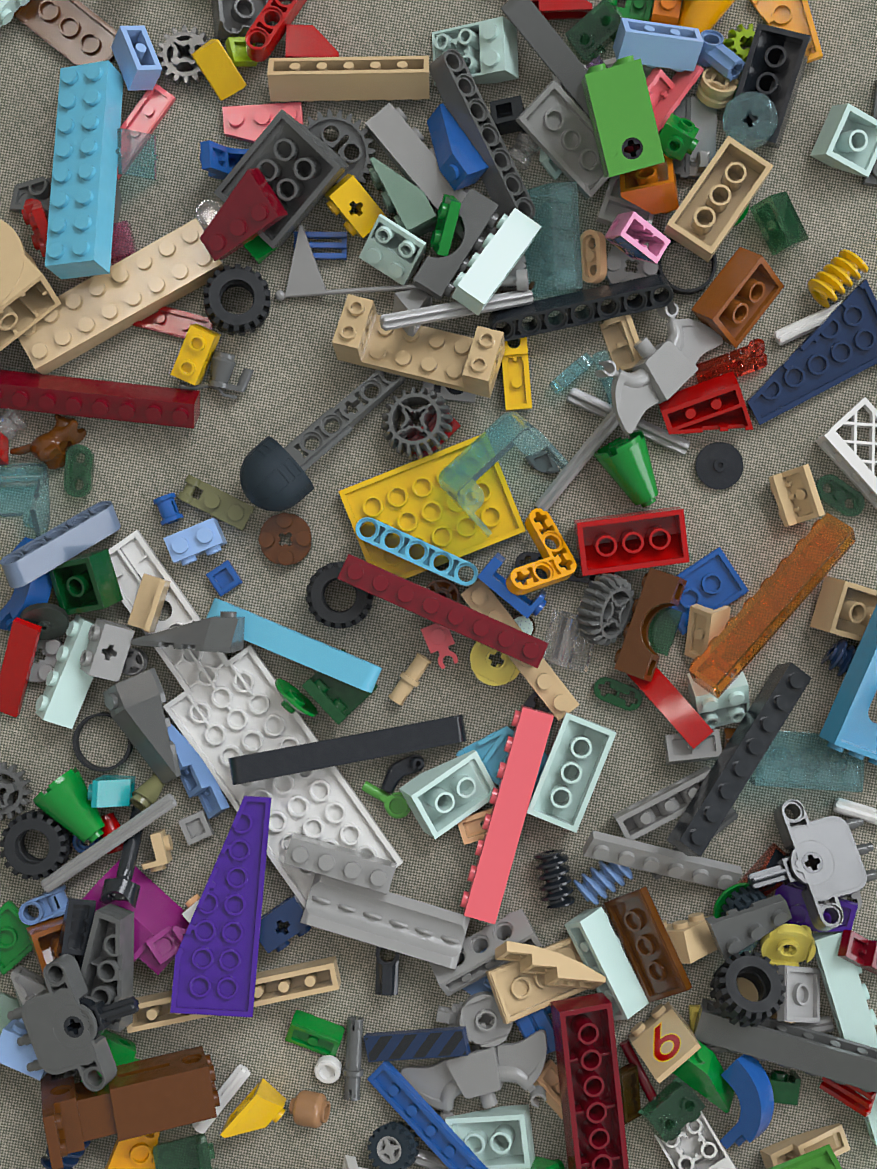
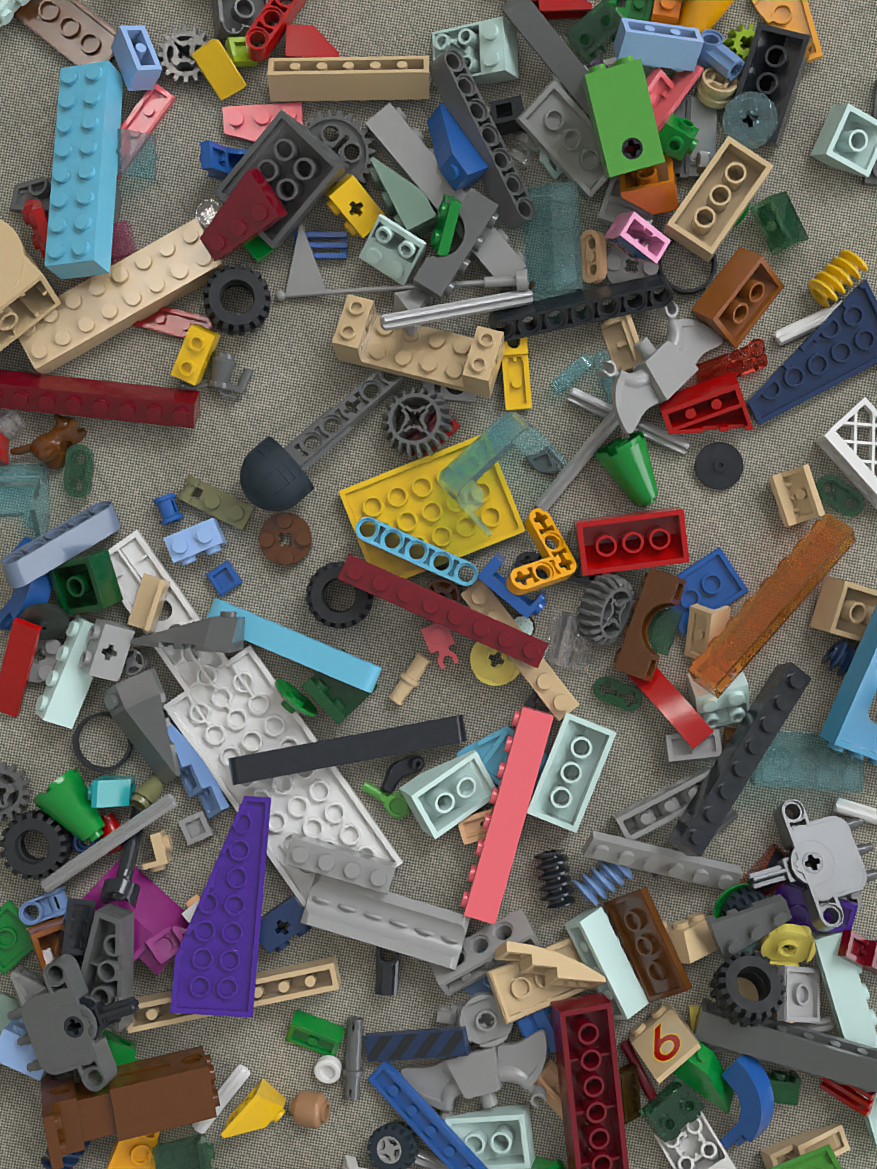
(496, 260): light aqua brick -> none

